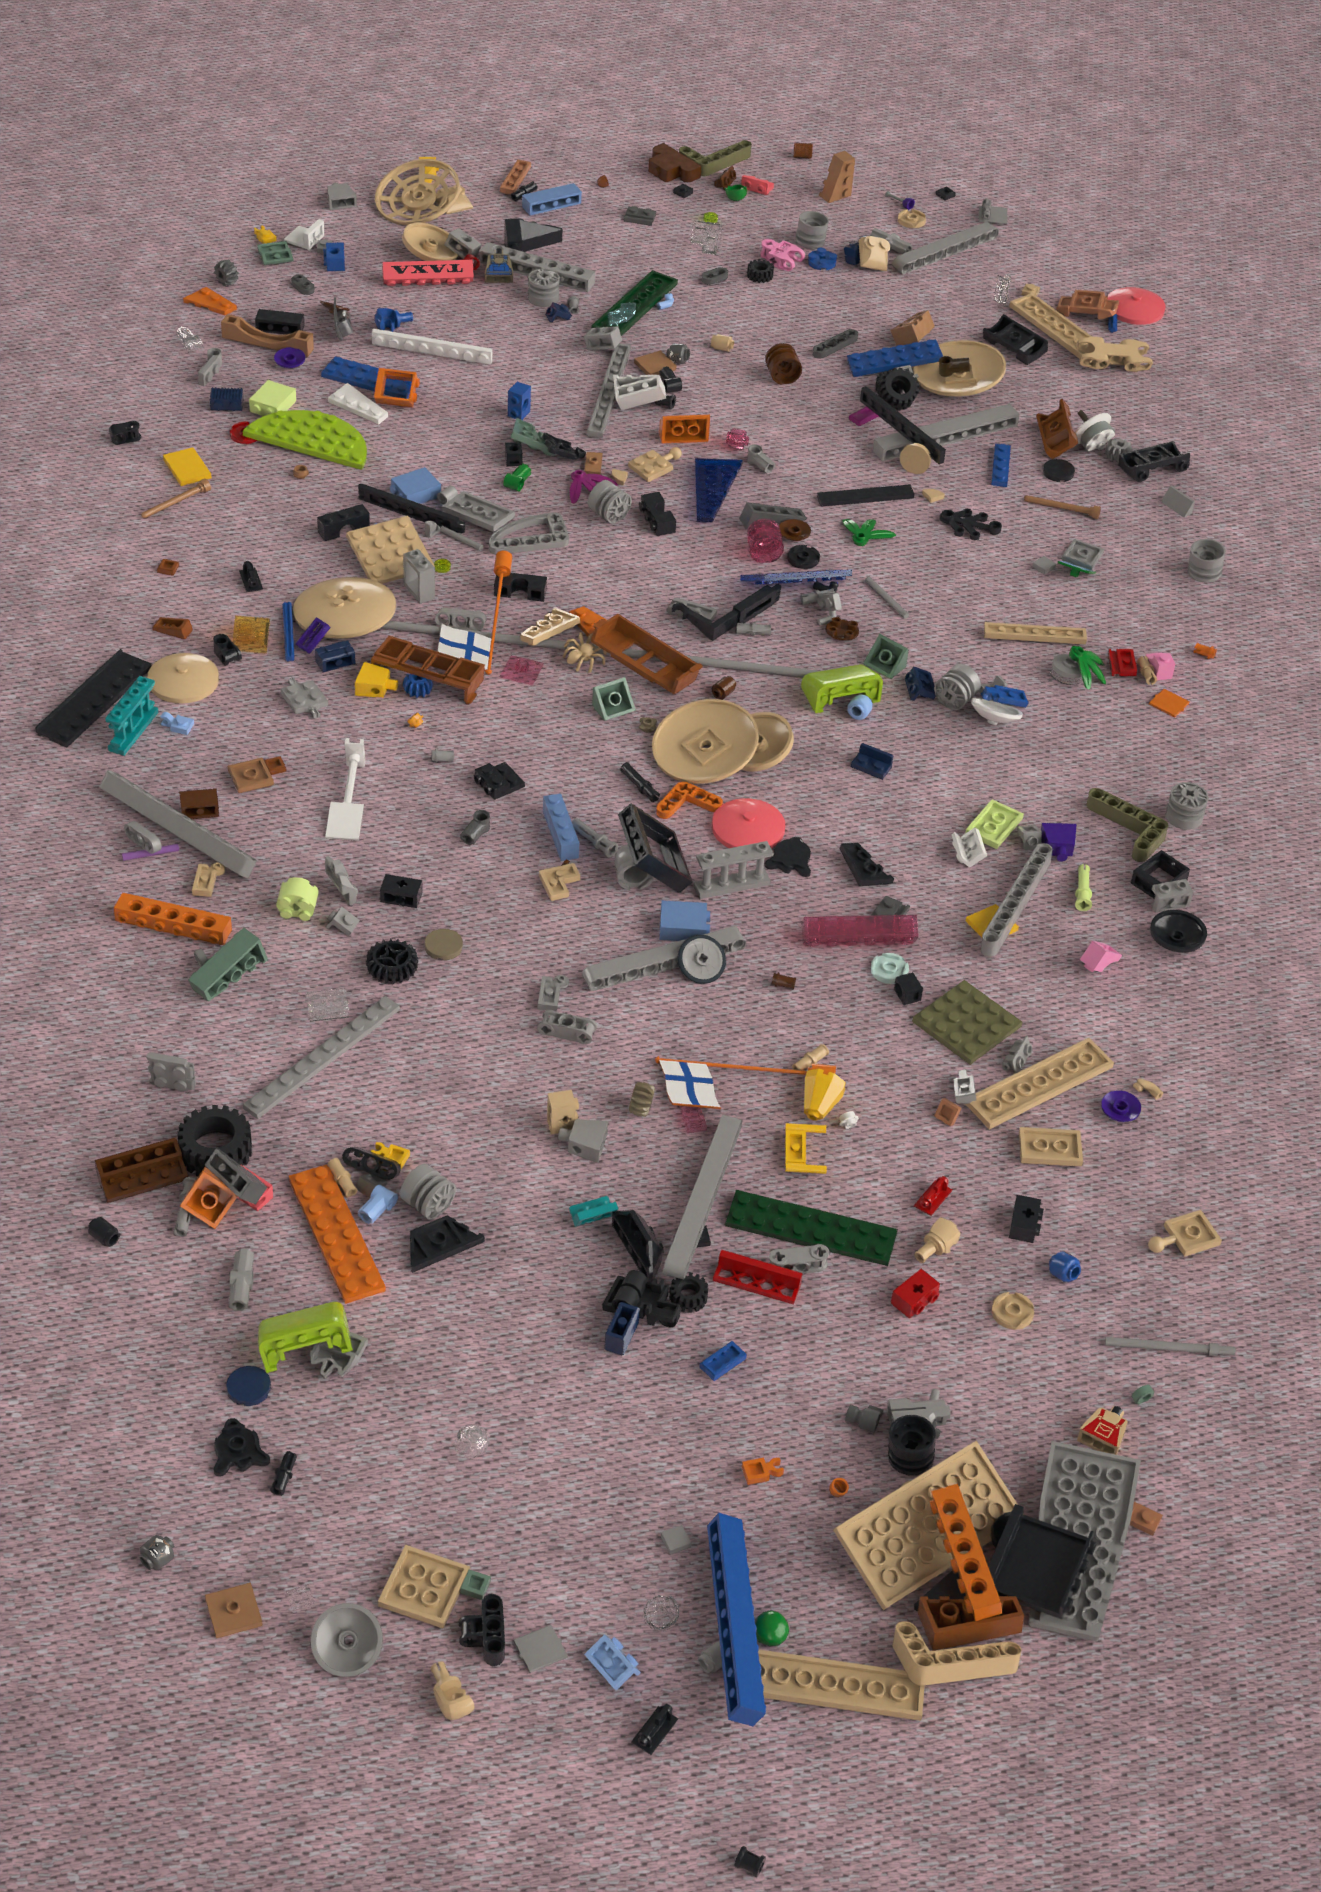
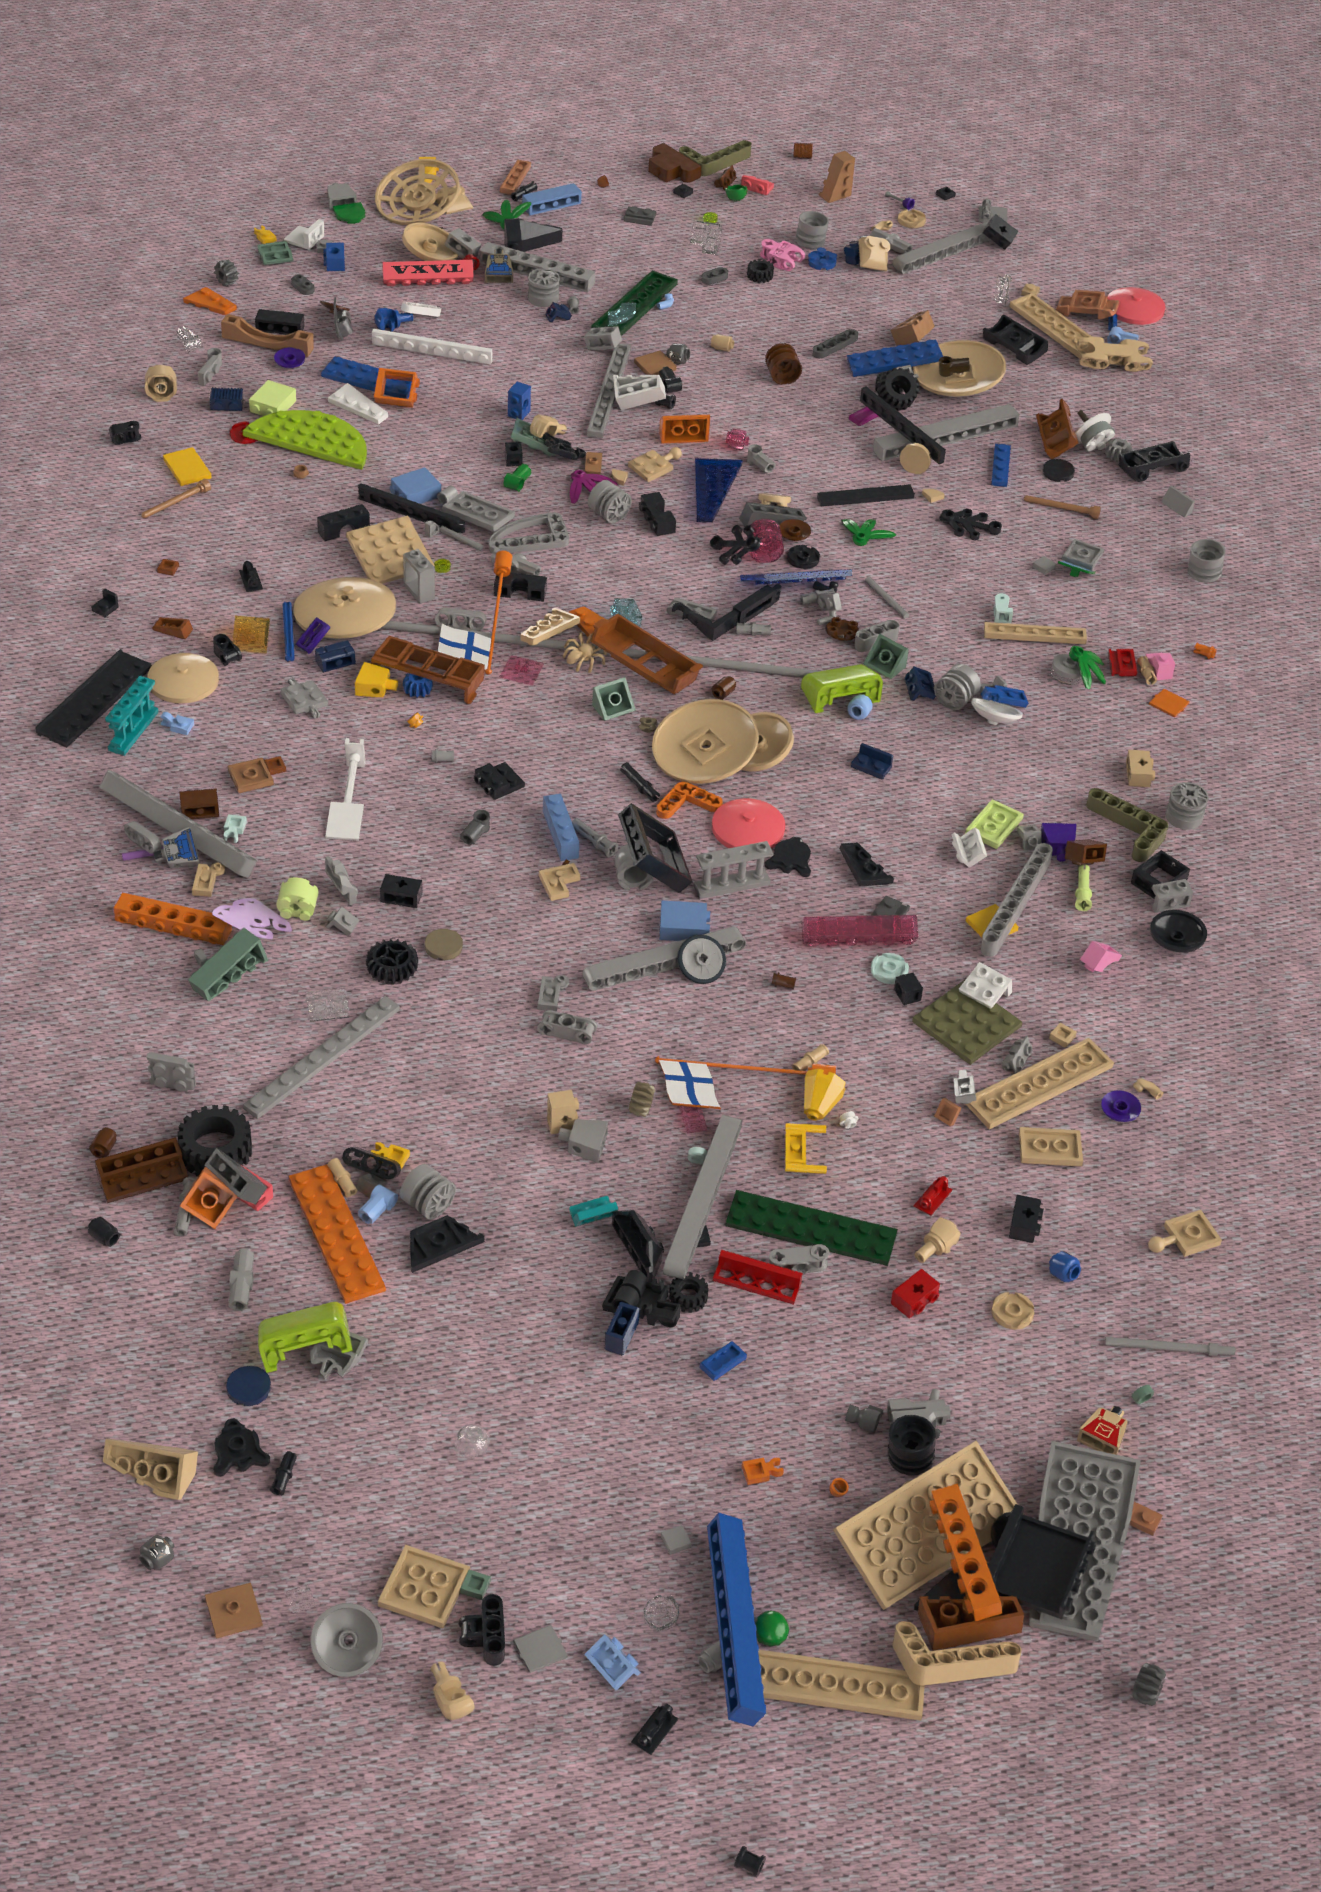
(103, 1142): none -> reddish brown brick
(107, 604): none -> black bracket
(158, 1466): none -> tan wedge
(160, 383): none -> tan brick
(179, 850): none -> torso
(233, 826): none -> light aqua plate
(243, 917): none -> lavender piece
(351, 213): none -> green tile
(423, 309): none -> white beam
(506, 212): none -> green plant
(520, 564): none -> light grey piece
(546, 424): none -> tan piece
(627, 609): none -> clear light blue brick
(697, 1155): none -> light aqua tile
(751, 544): none -> black plant
(781, 500): none -> tan tile
(866, 637): none -> light grey beam
(883, 225): none -> tan arm
(986, 985): none -> white bracket
(1000, 231): none -> black brick
(1002, 613): none -> light aqua leg
(1062, 1035): none -> tan plate
(1085, 851): none -> reddish brown brick
(1120, 335): none -> light blue piece
(1139, 768): none -> tan brick
(1149, 1684): none -> dark grey gear

